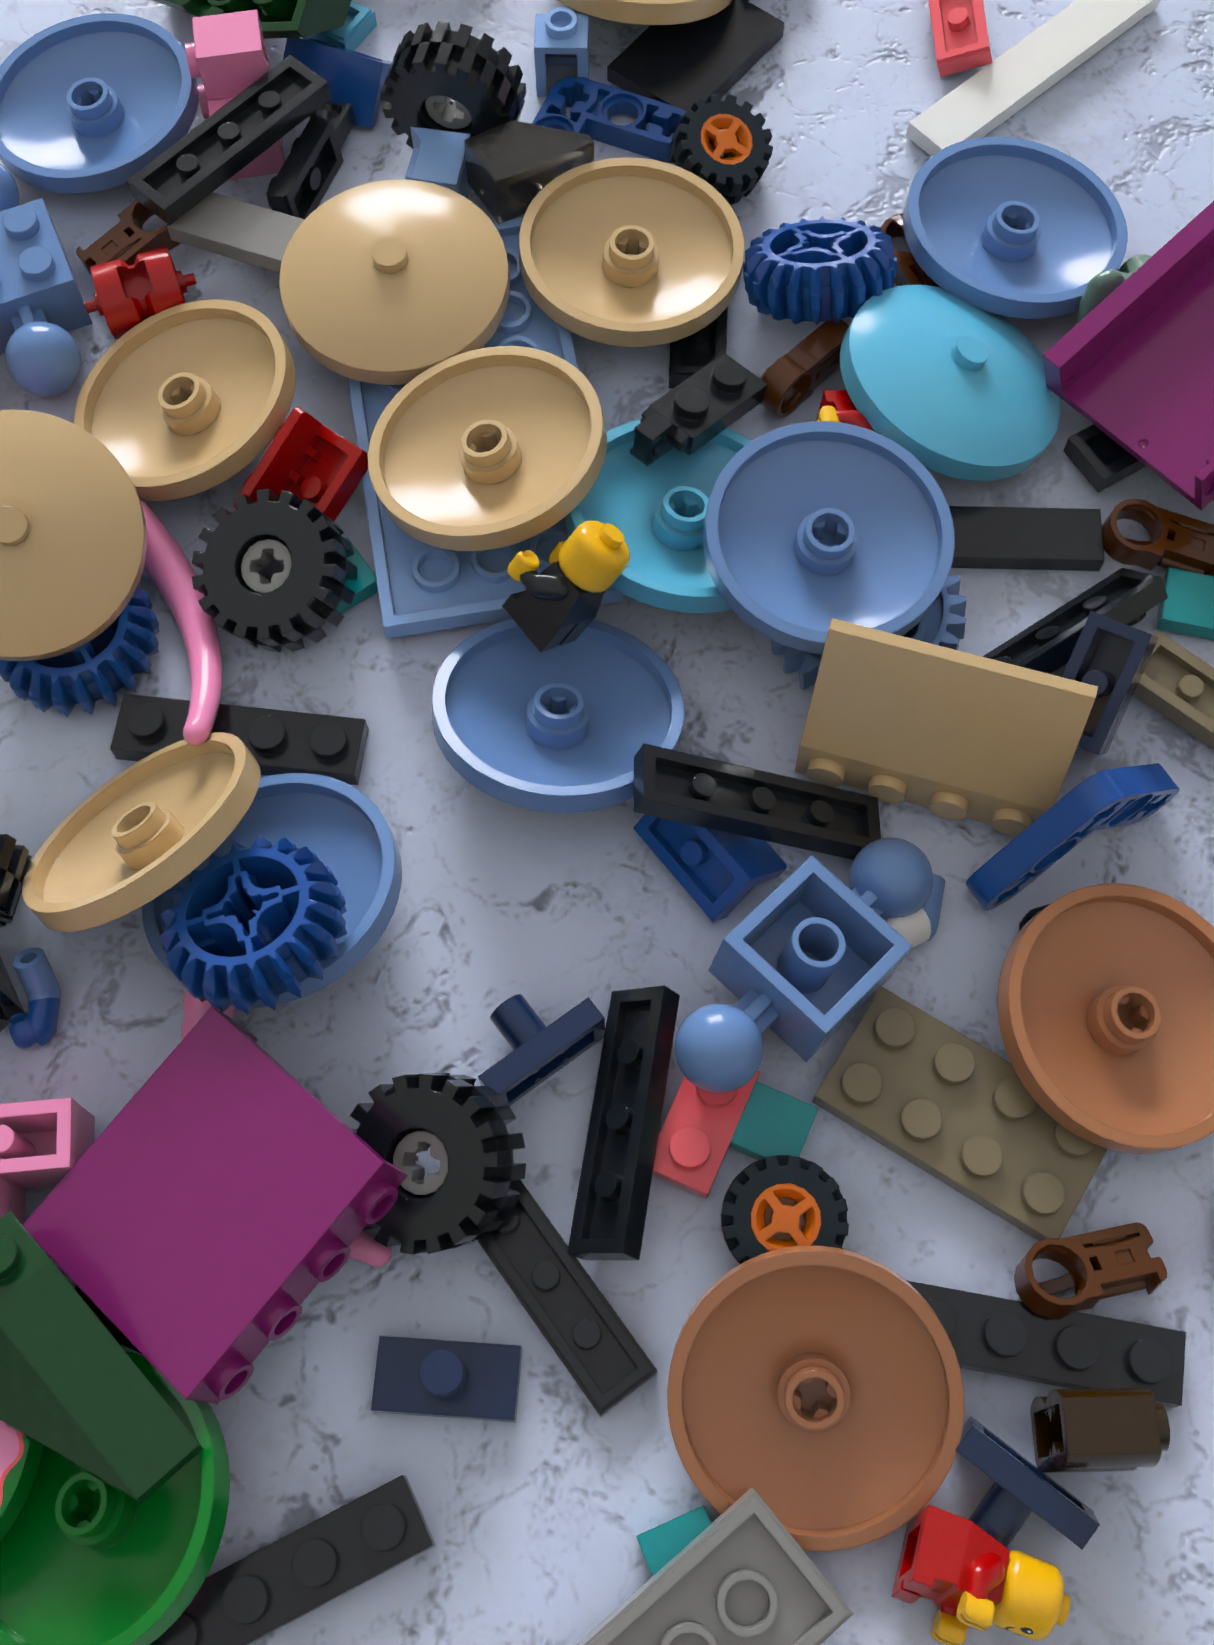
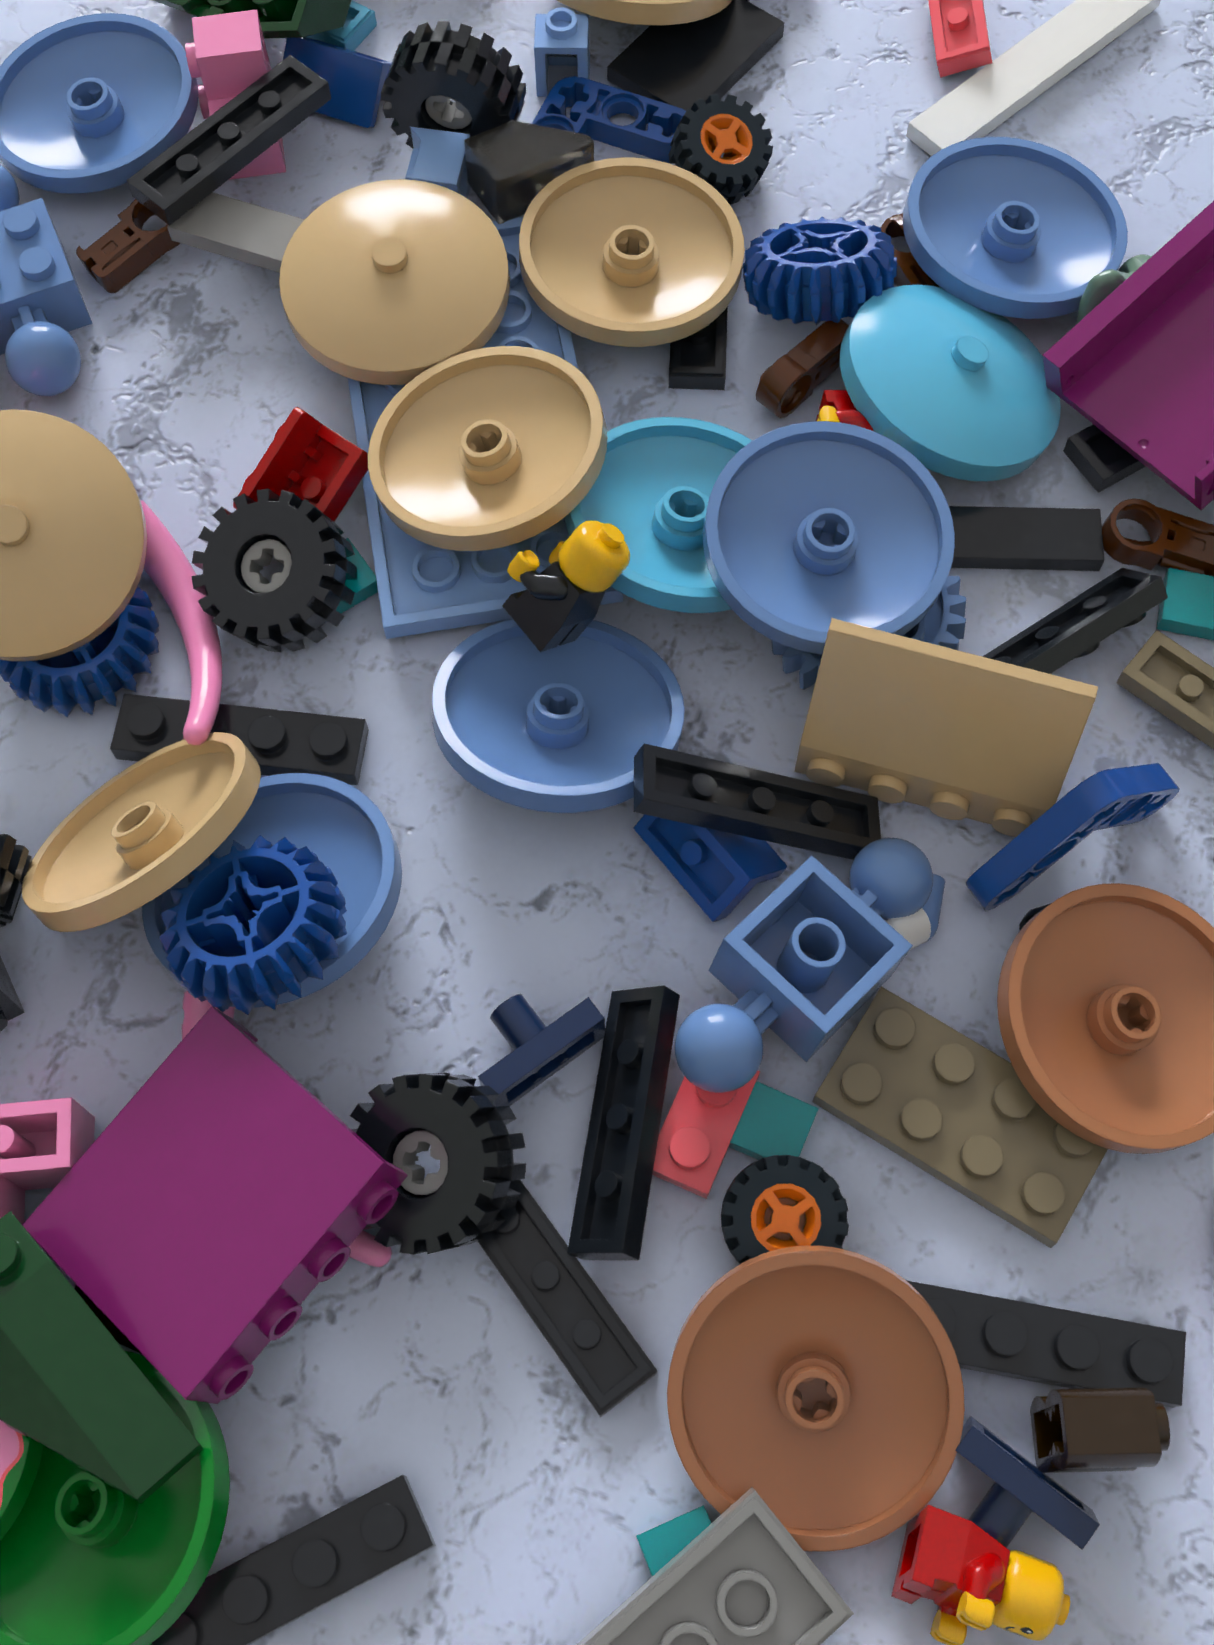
(43, 996): arm -> none
(137, 291): red wheel -> none
(189, 396): tan dish -> none
(312, 161): black hinge -> none
(447, 1379): dark blue tile -> none
(697, 409): black hinge -> none
(1098, 1266): reddish brown piece -> none
(1114, 660): dark blue brick -> none

